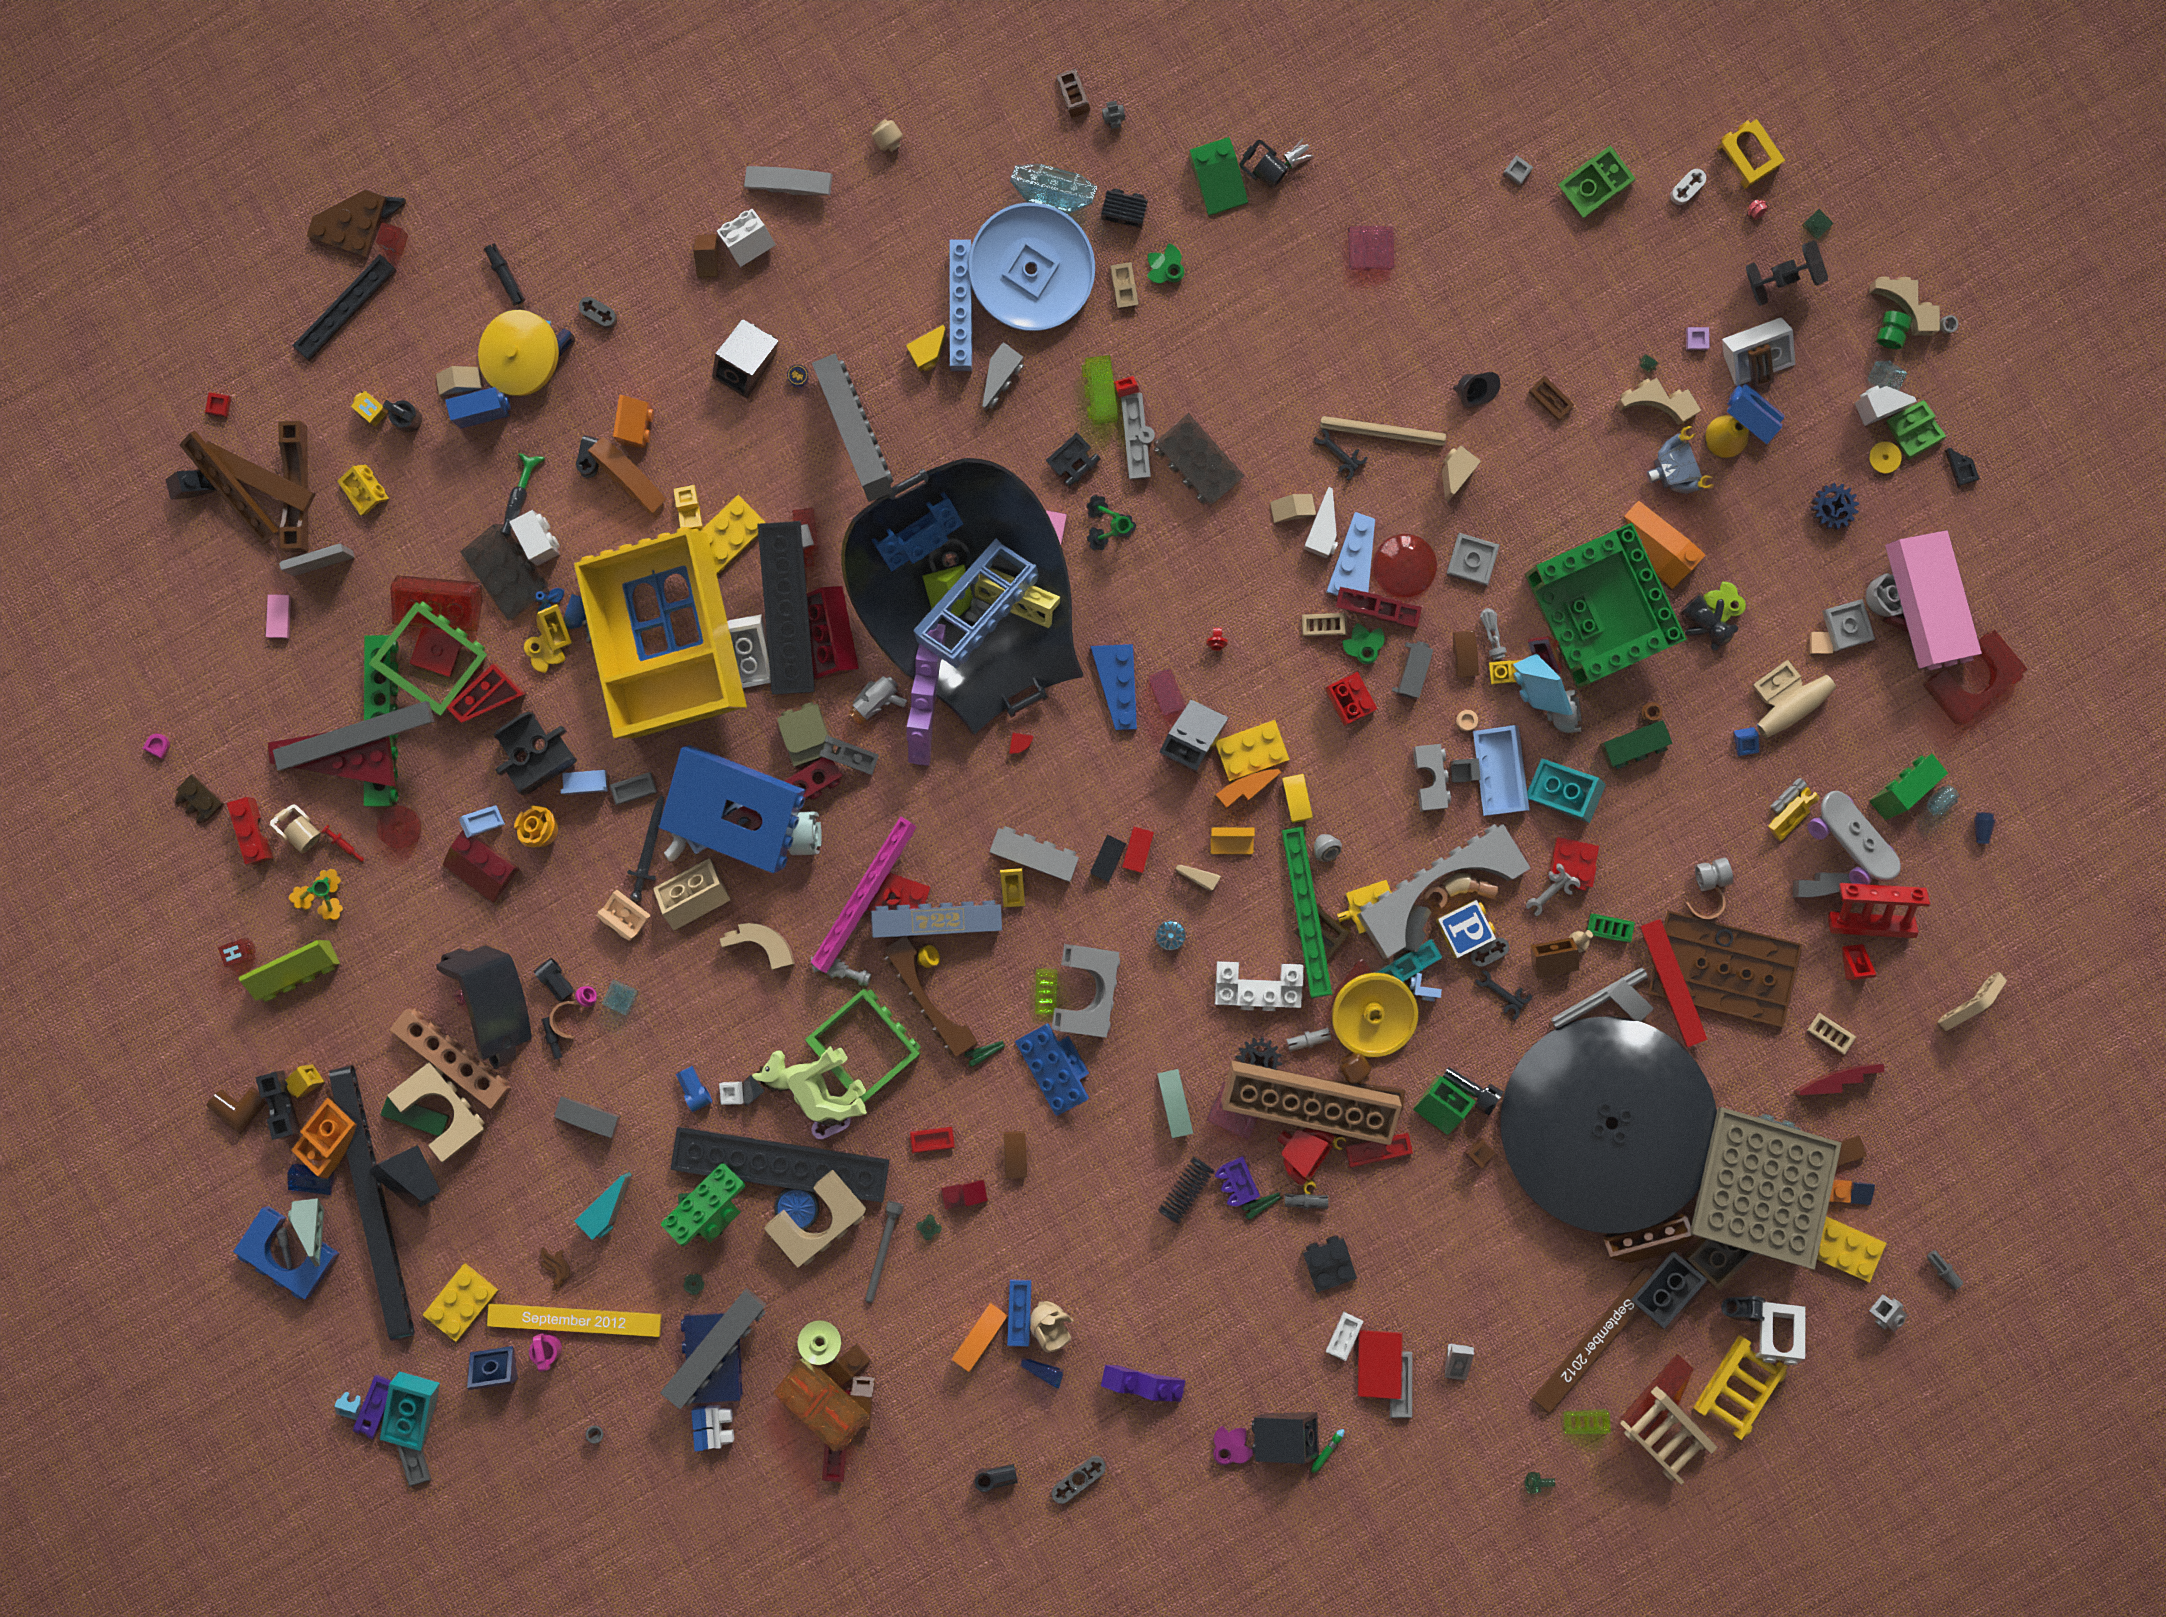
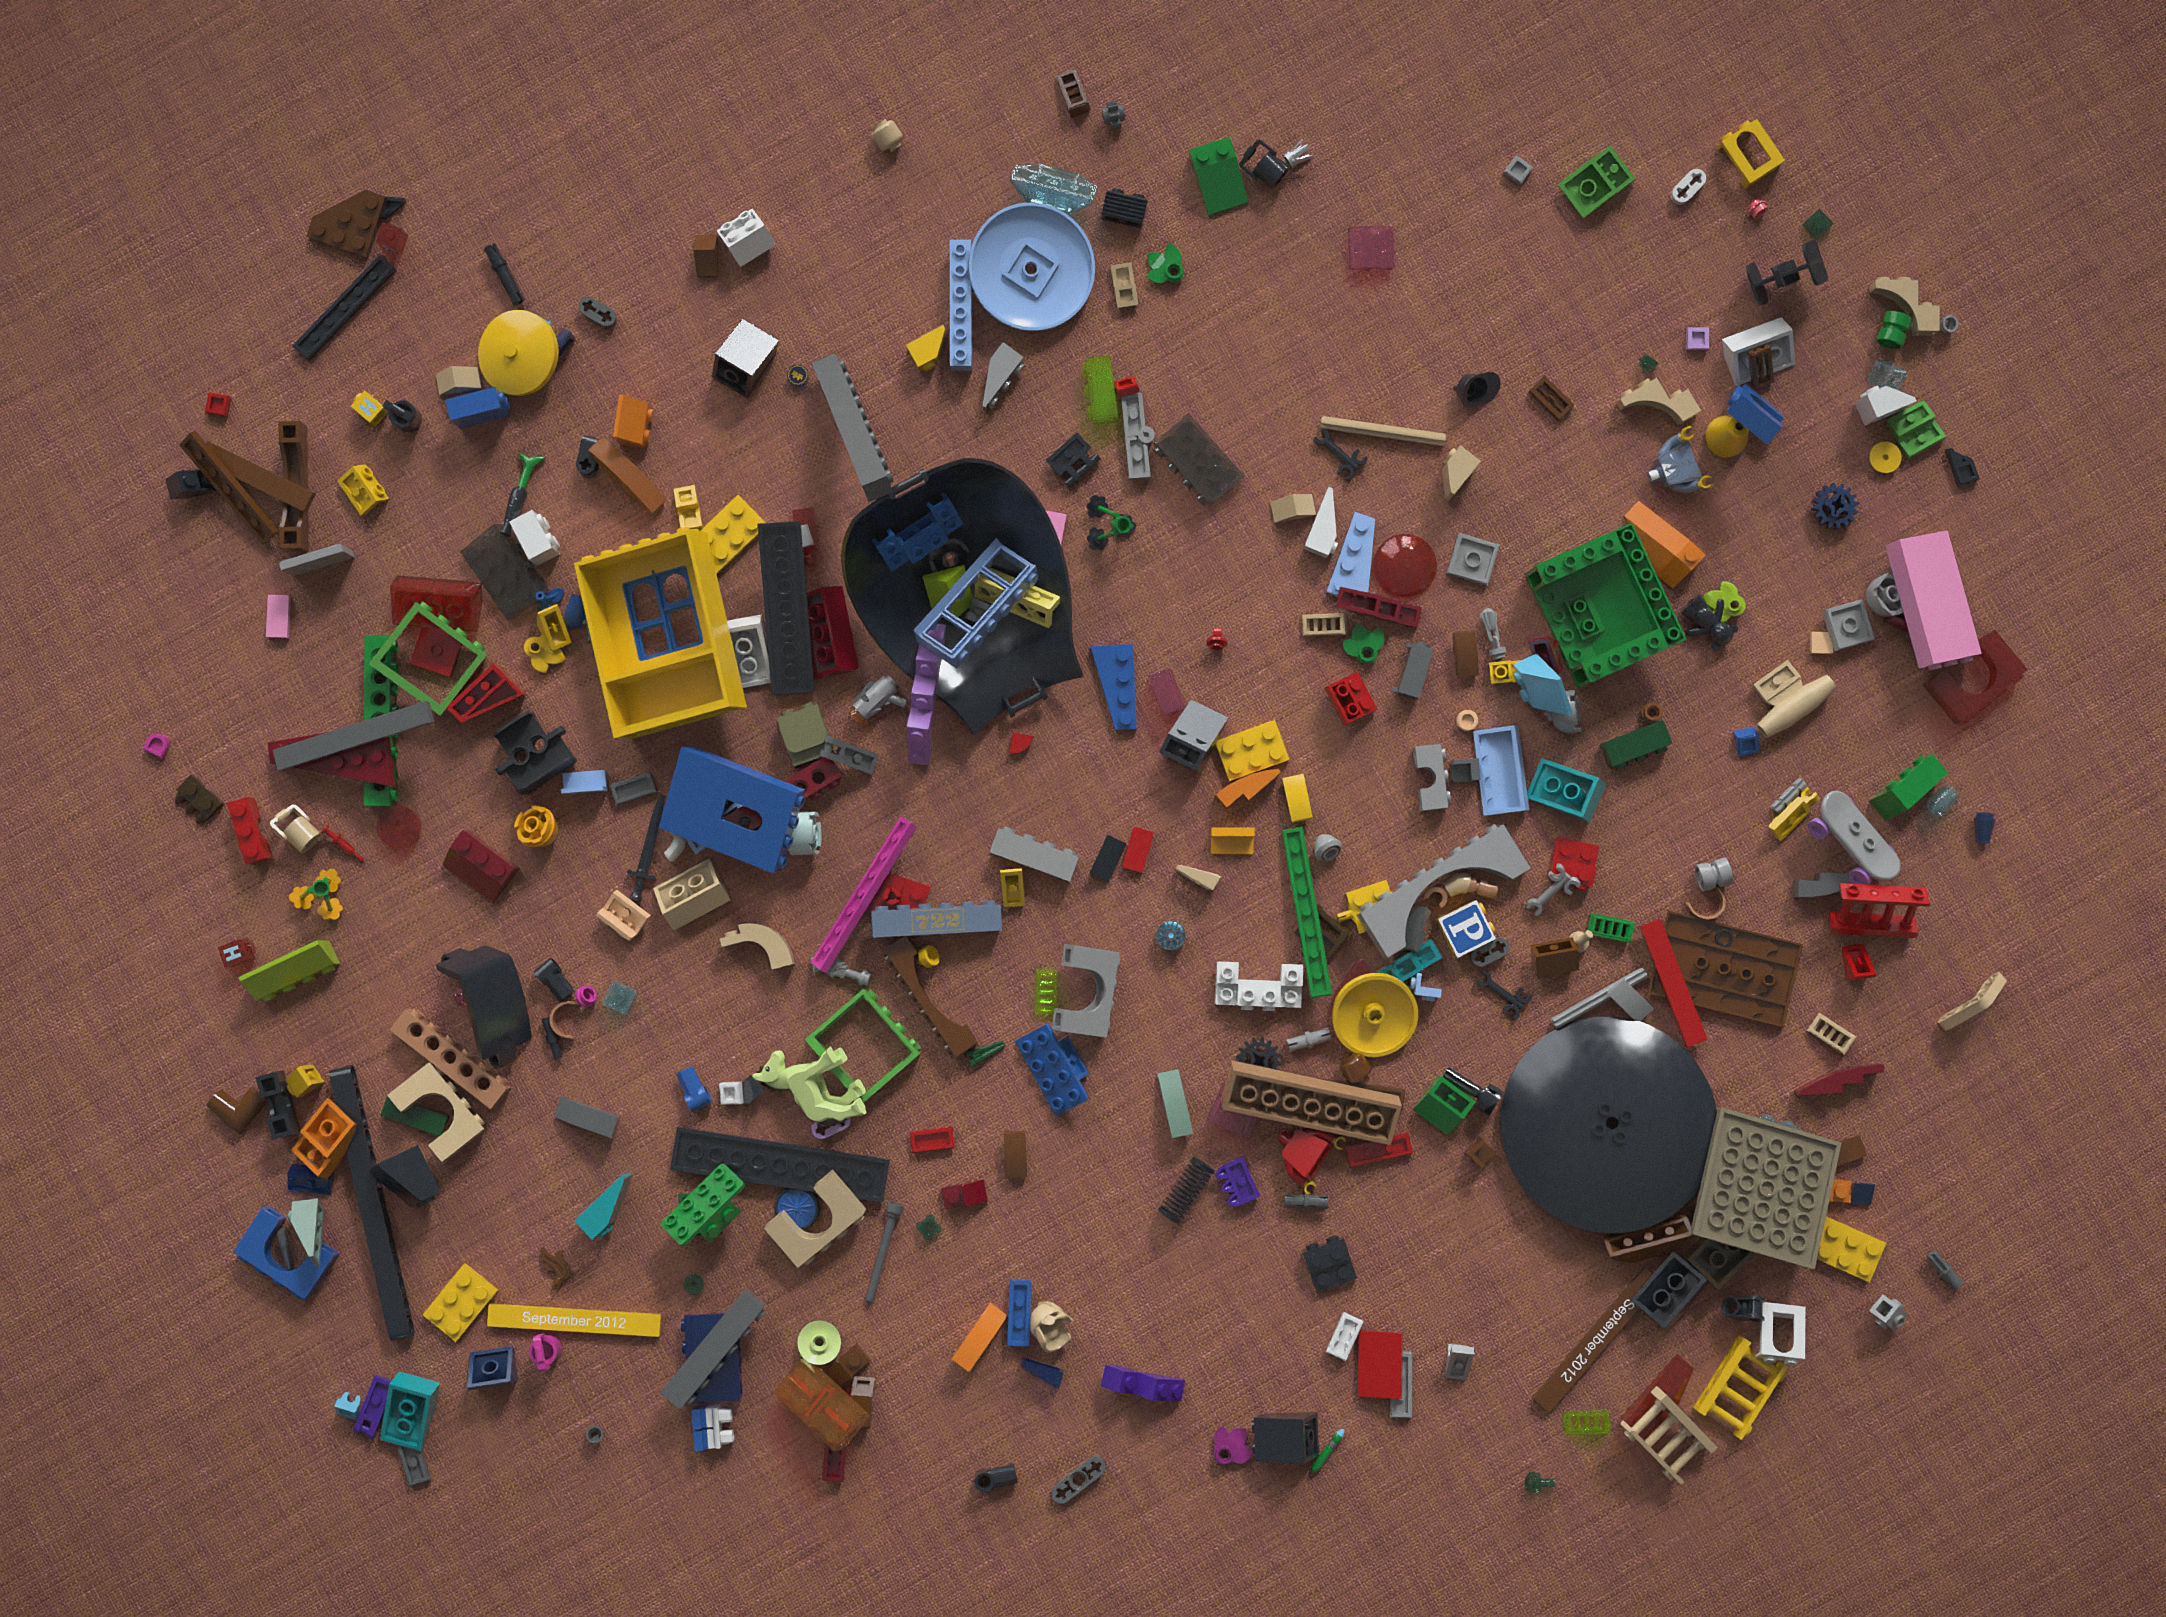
(481, 821): light blue tile -> none
(788, 180): light grey slope -> none
(1258, 1205): dark green piece -> none

